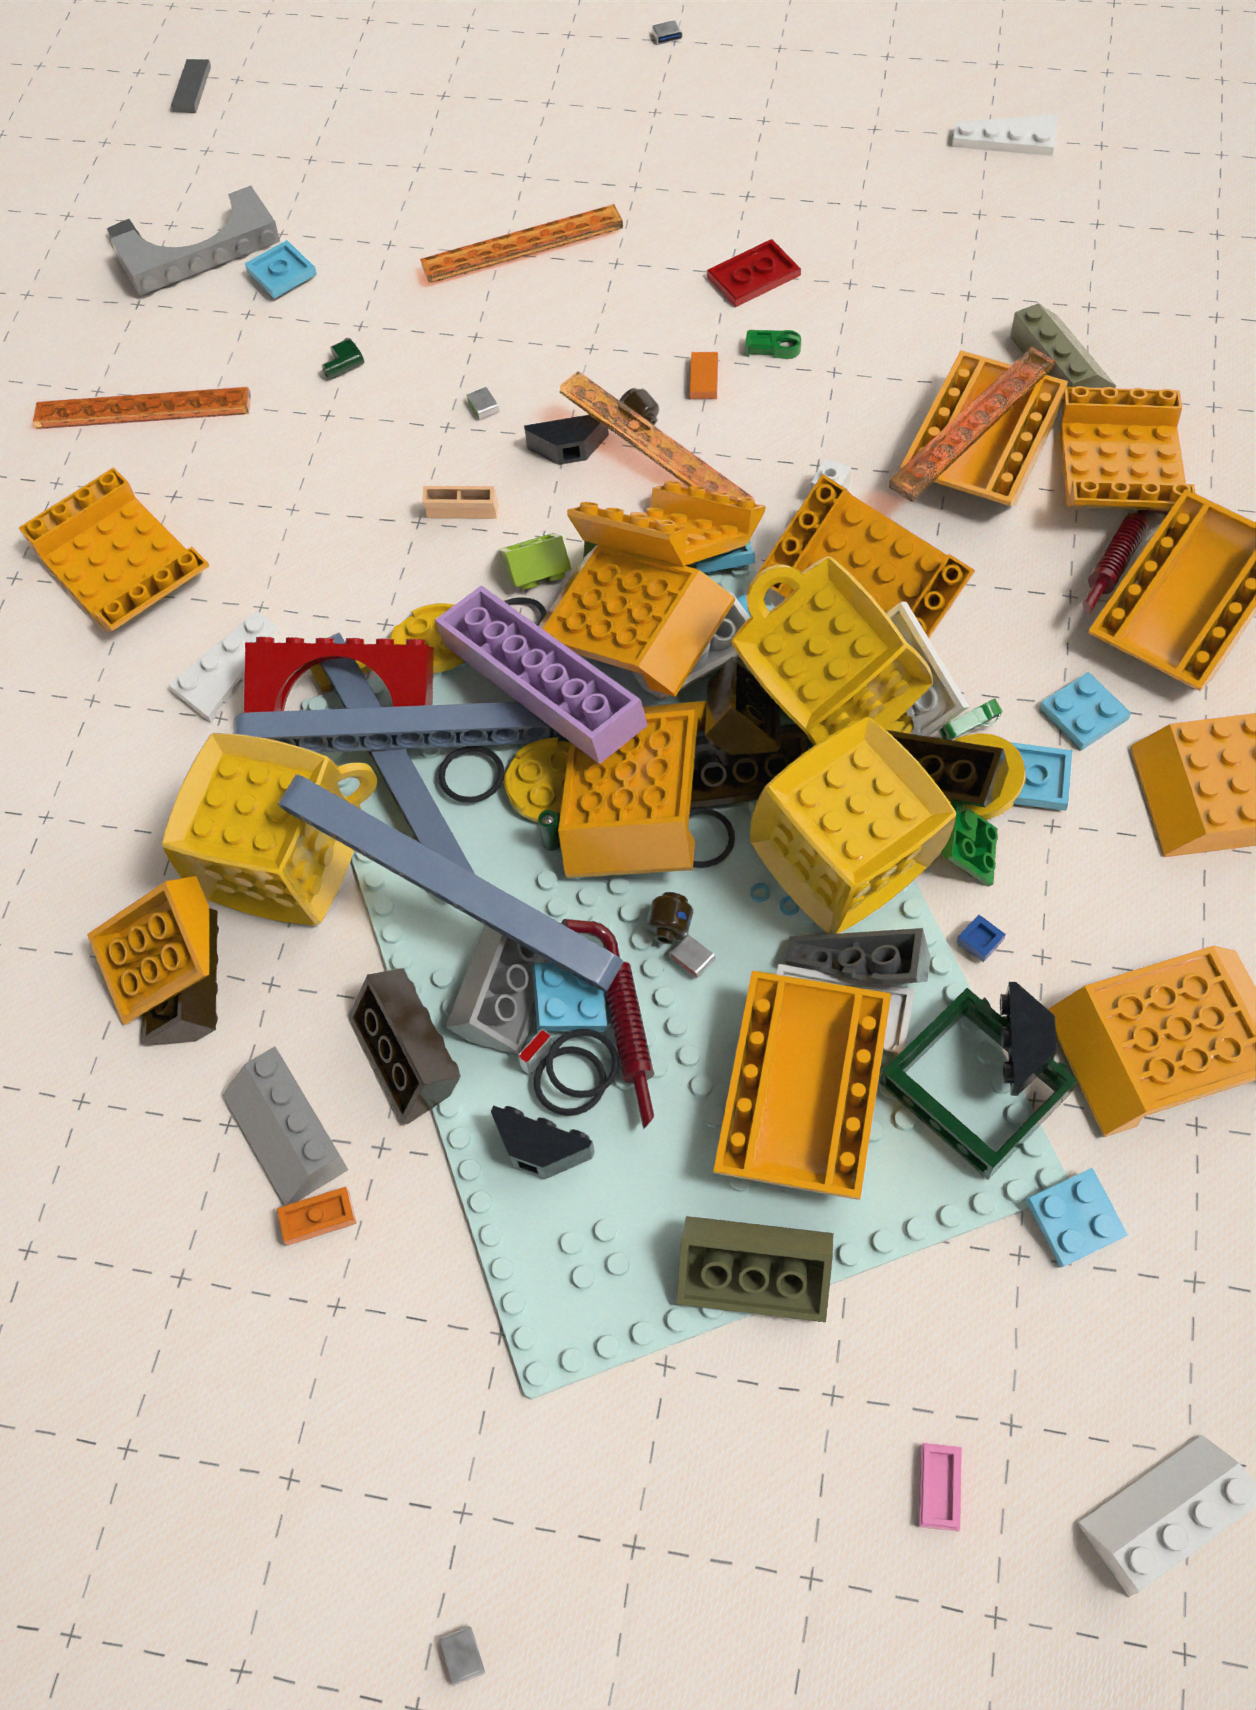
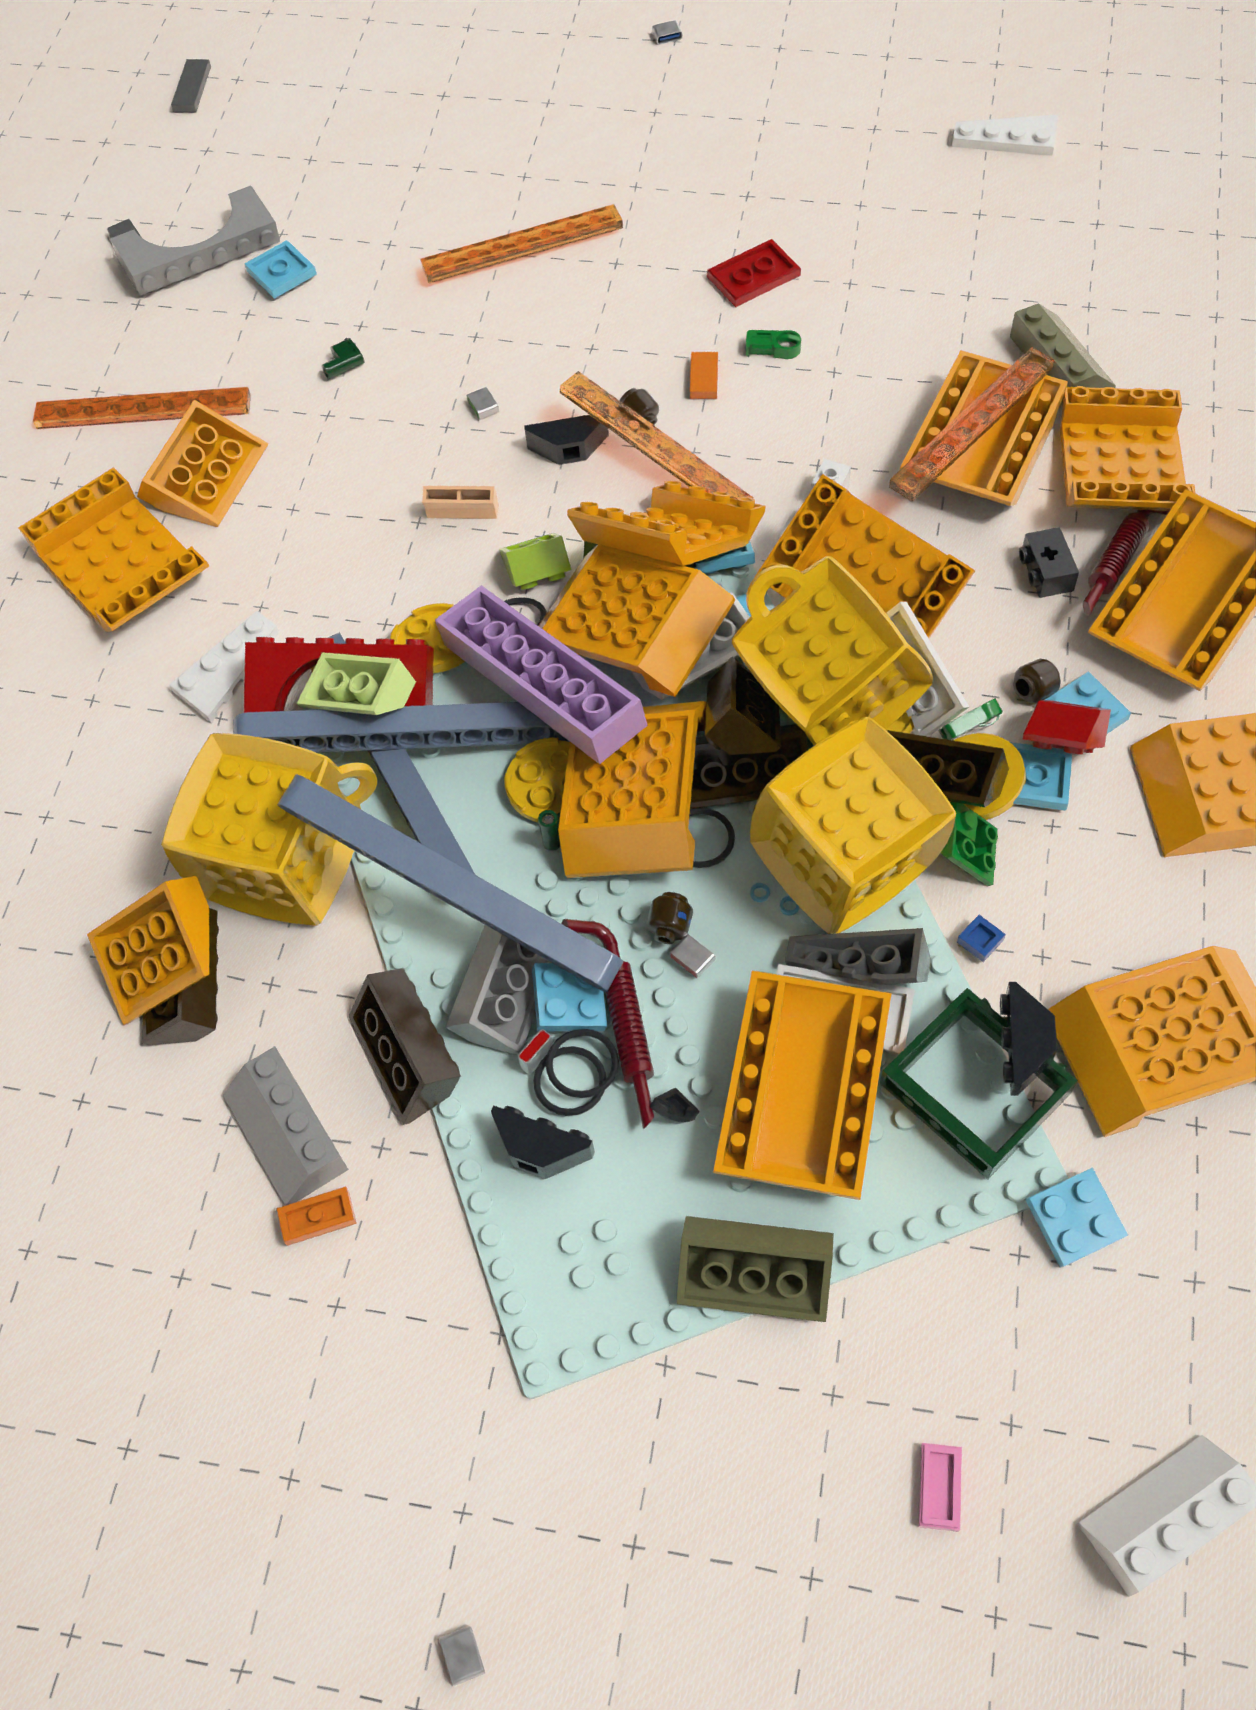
(201, 467): none -> light orange slope
(357, 684): none -> yellowish green slope
(466, 799): black tyre -> none
(675, 1106): none -> black tile
(1036, 680): none -> dark brown head
(1049, 562): none -> black brick
(1067, 725): none -> red slope

